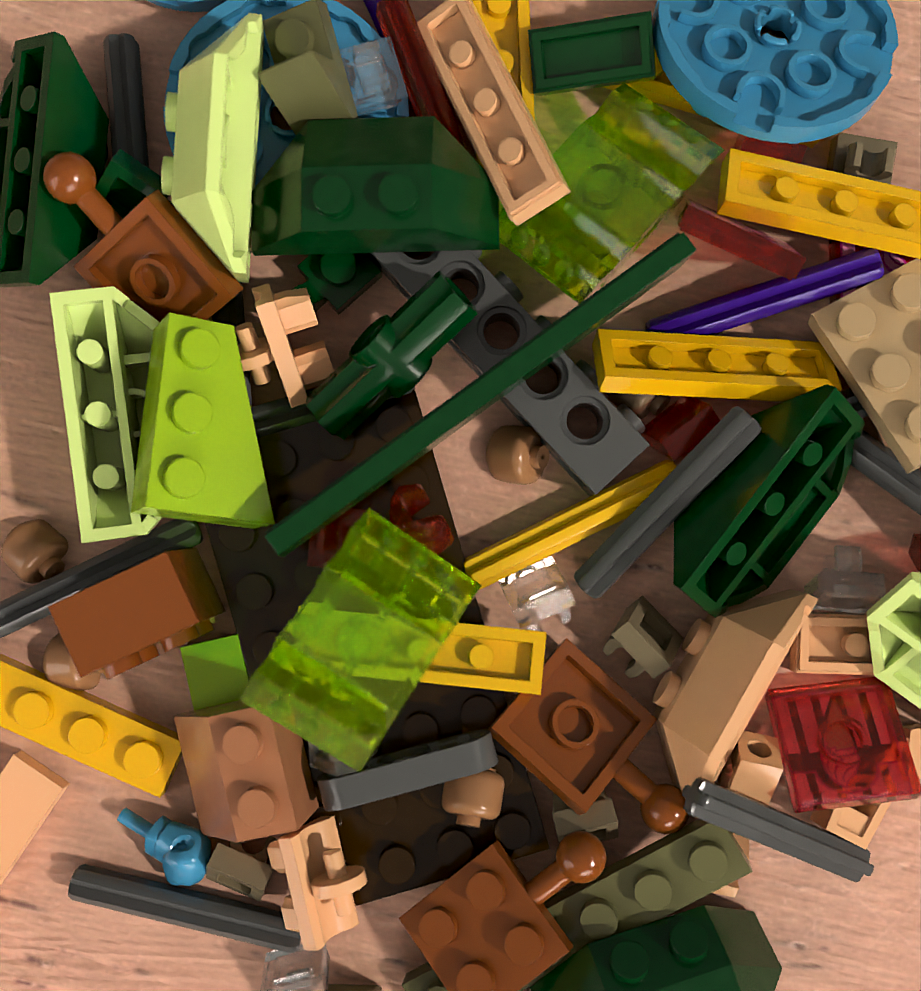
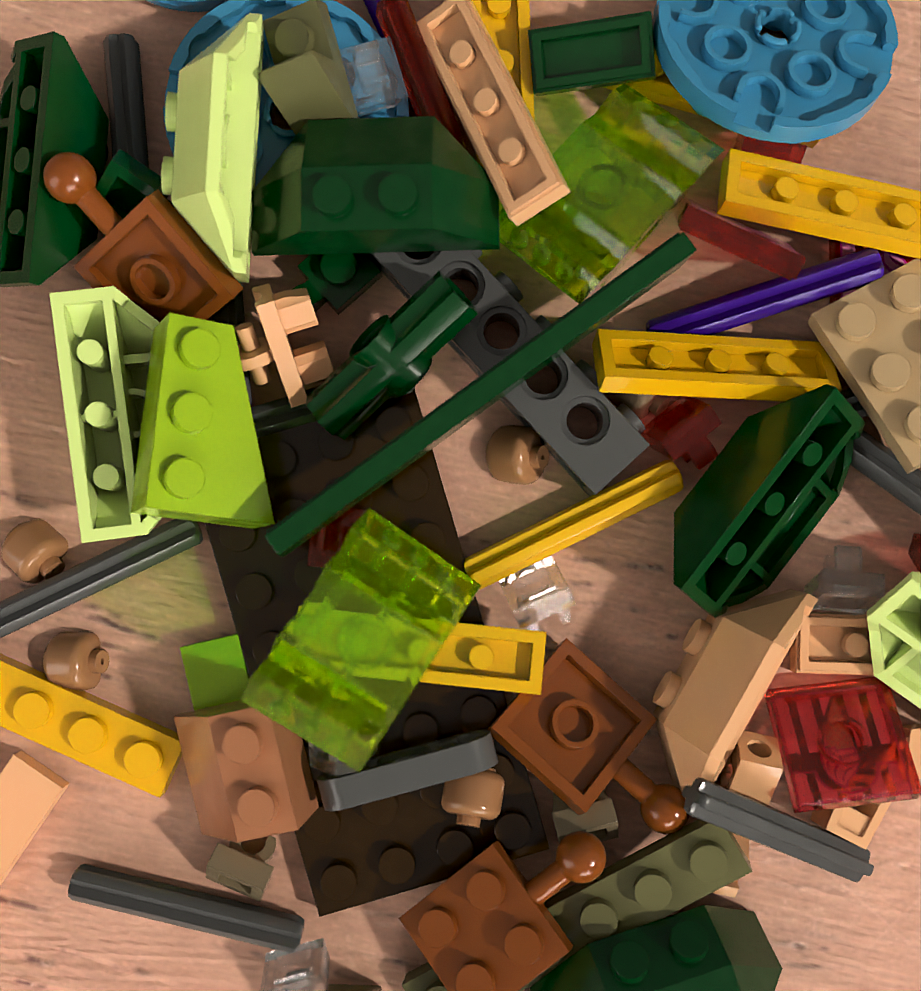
(124, 616): dark orange brick -> none
(174, 844): dark azure piece -> none
(317, 881): light nougat hips -> none
(430, 531): clear red arm -> none
(646, 638): dark tan tile -> none
(667, 502): dark grey axle -> none
(862, 157): dark tan tile -> none

